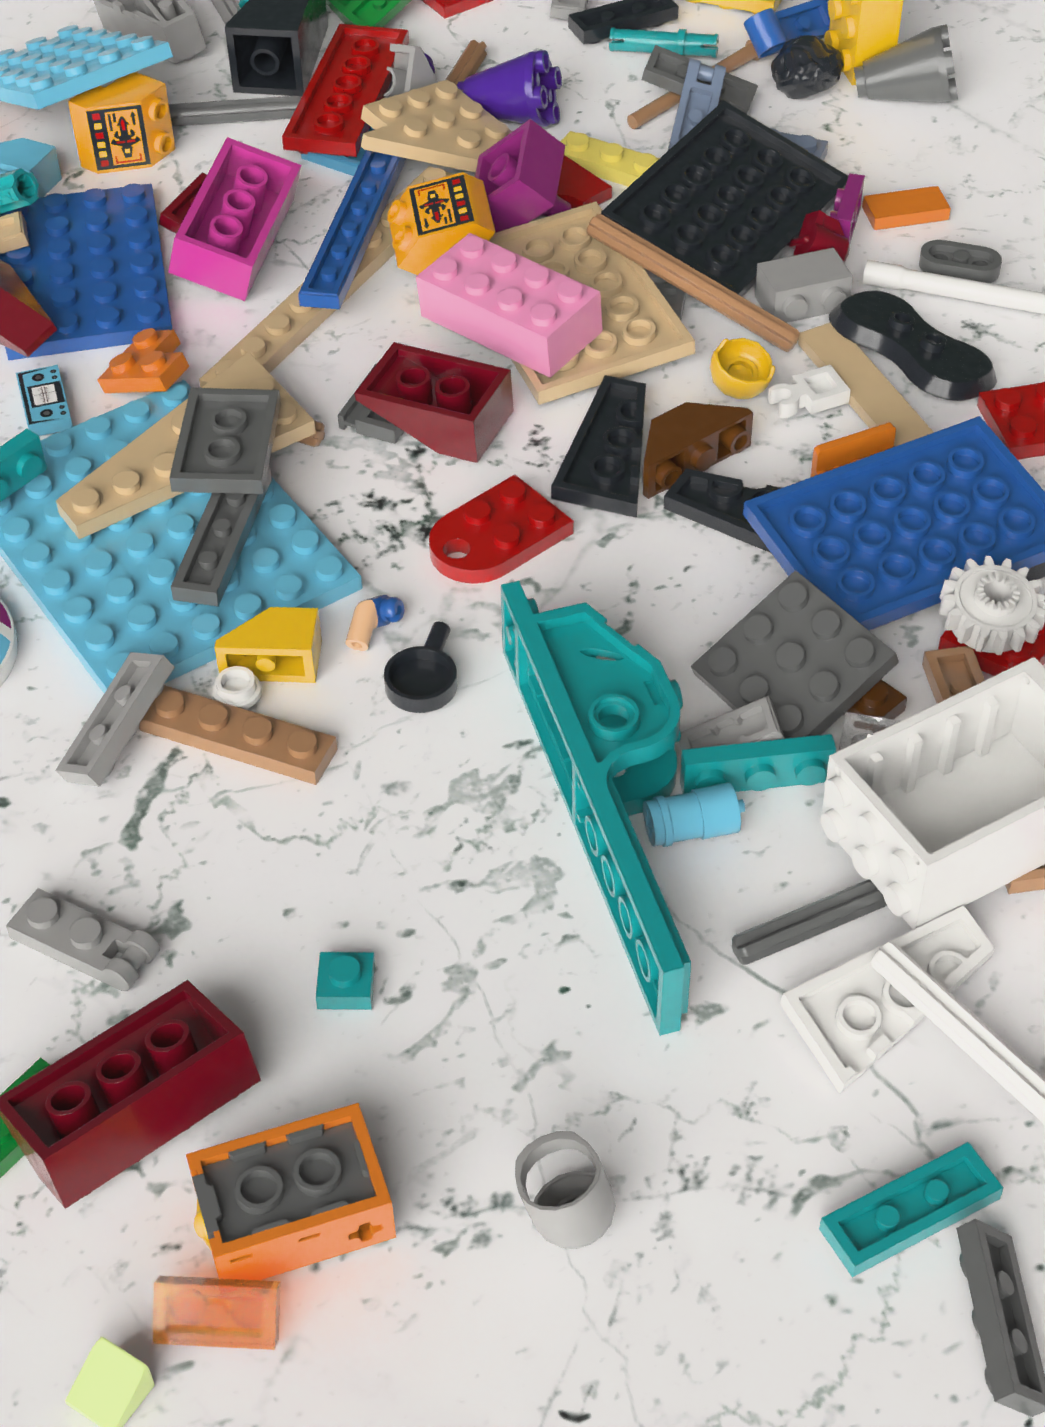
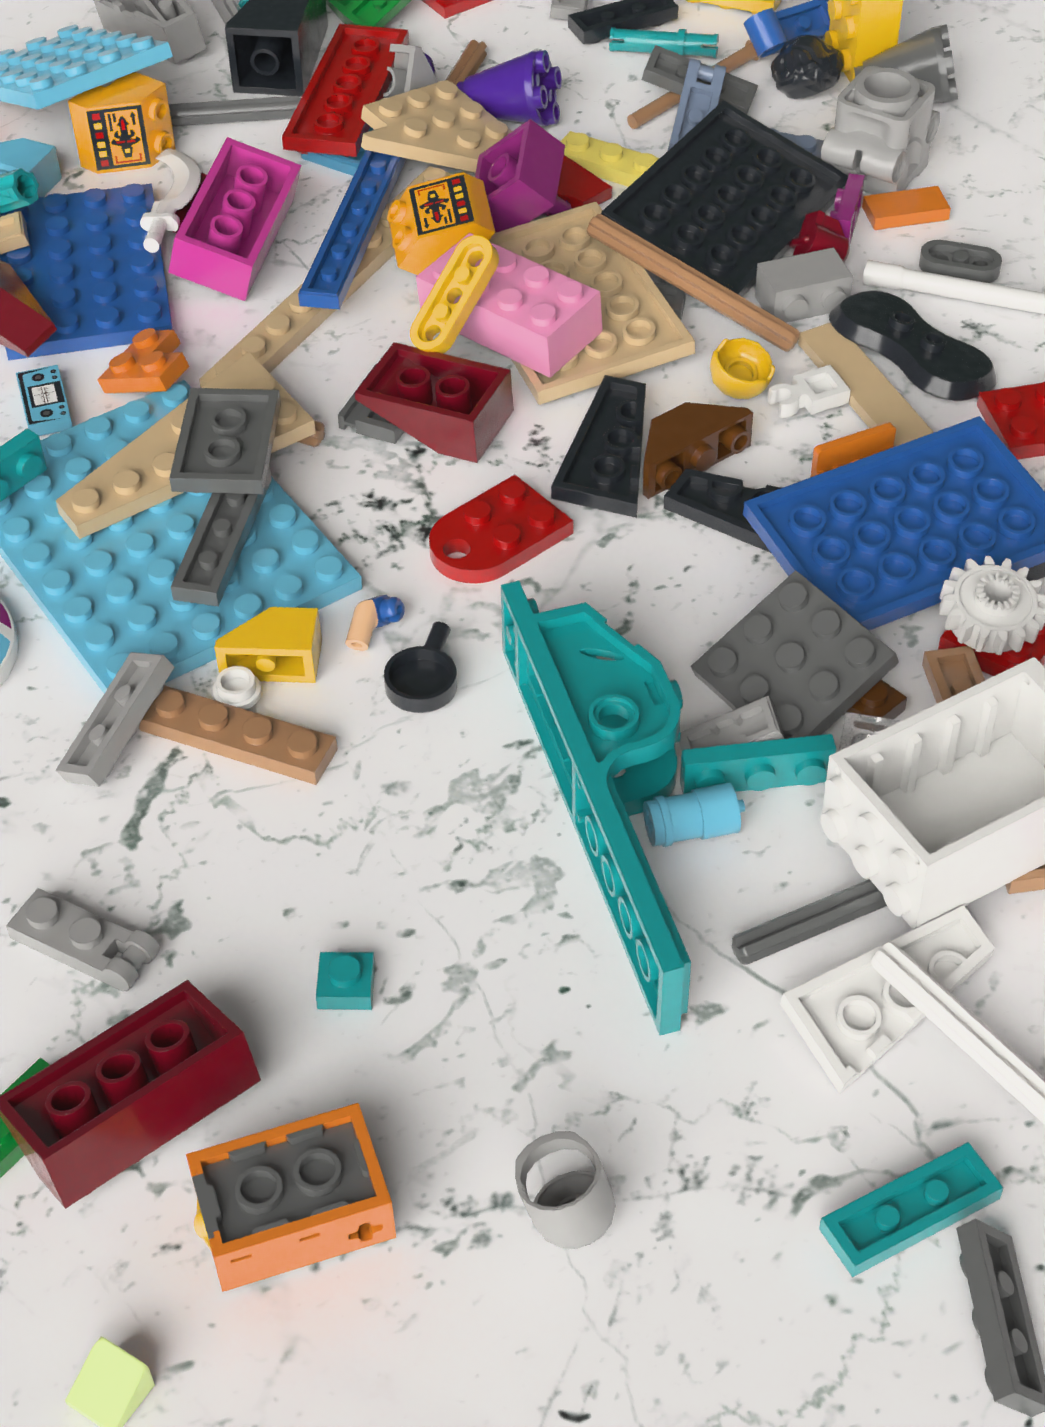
(162, 215): none -> white sword
(216, 1312): clear orange plate -> none
(456, 279): none -> yellow plate
(883, 129): none -> light grey piece

